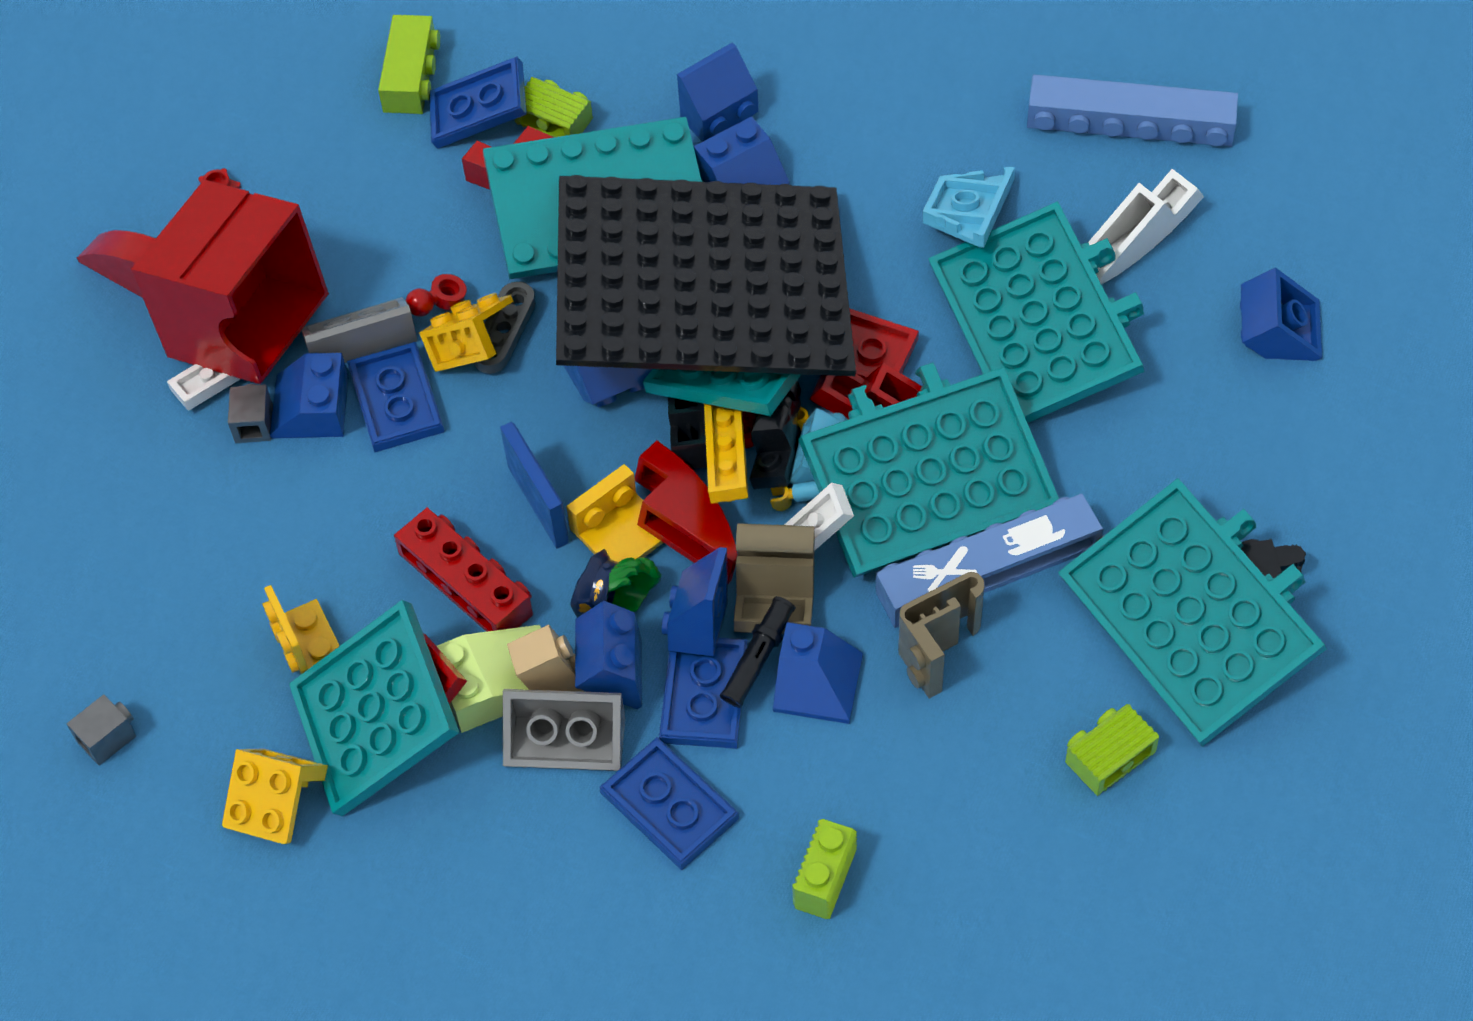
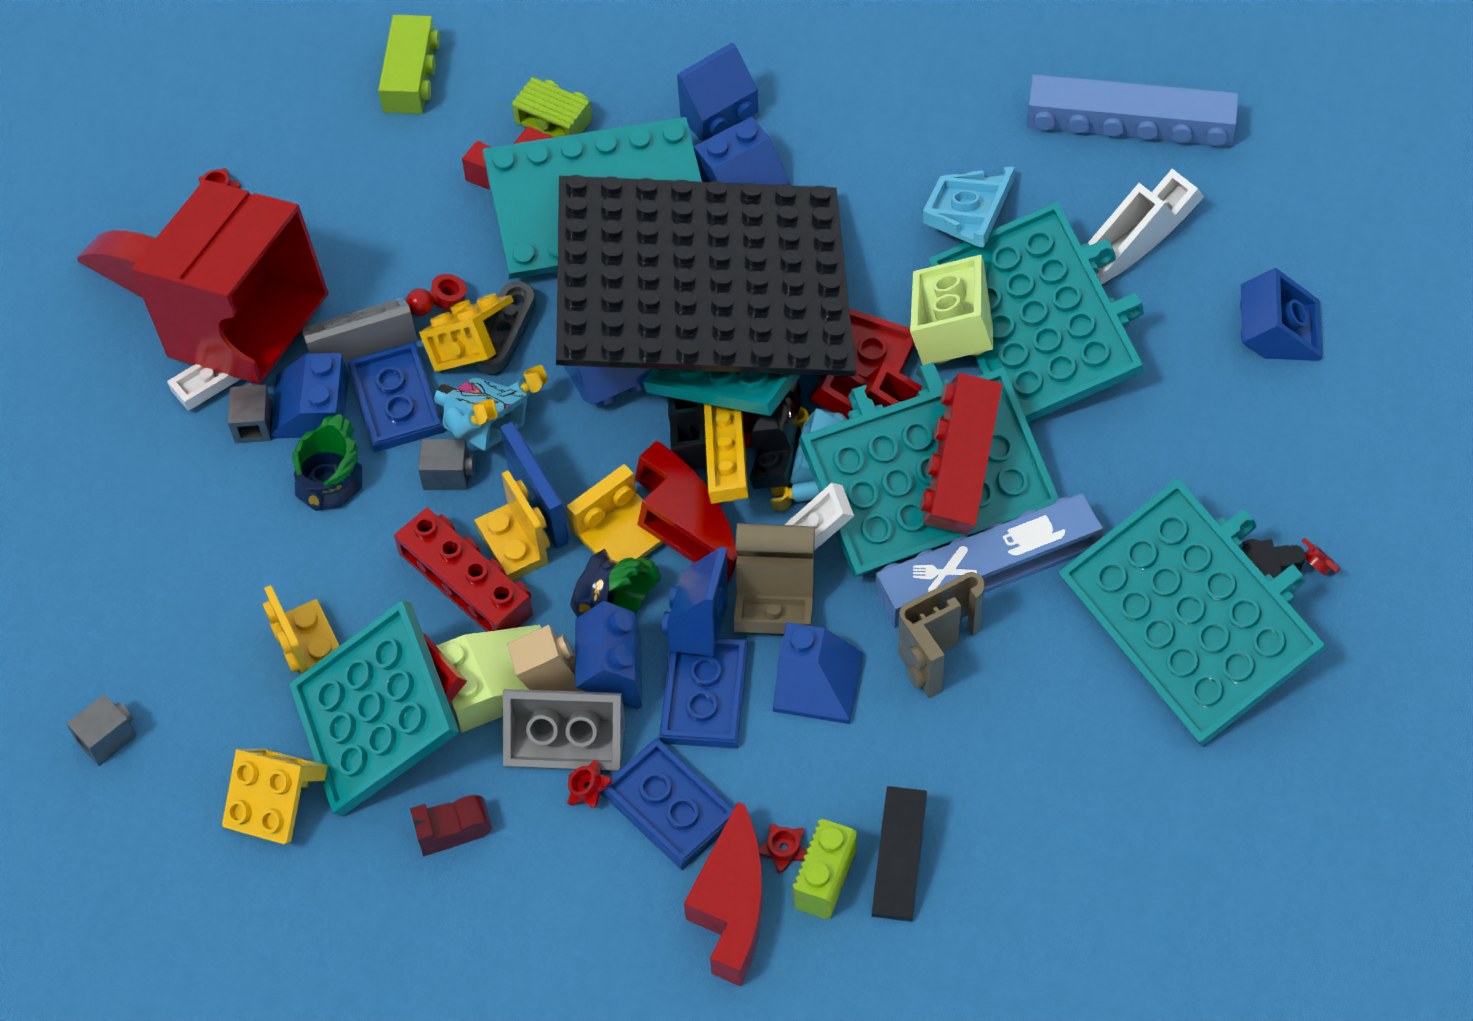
(327, 464): none -> piece
(445, 464): none -> flat silver brick
(451, 823): none -> dark red leg
(477, 102): blue tile -> none
(481, 407): none -> medium azure torso
(515, 531): none -> yellow bracket
(580, 778): none -> red plate
(730, 897): none -> red slope
(765, 638): black pin -> none
(778, 837): none -> red plate
(899, 853): none -> black slope
(951, 311): none -> yellowish green slope
(961, 453): none -> red brick
(1111, 748): lime brick -> none
(1319, 559): none -> red plate

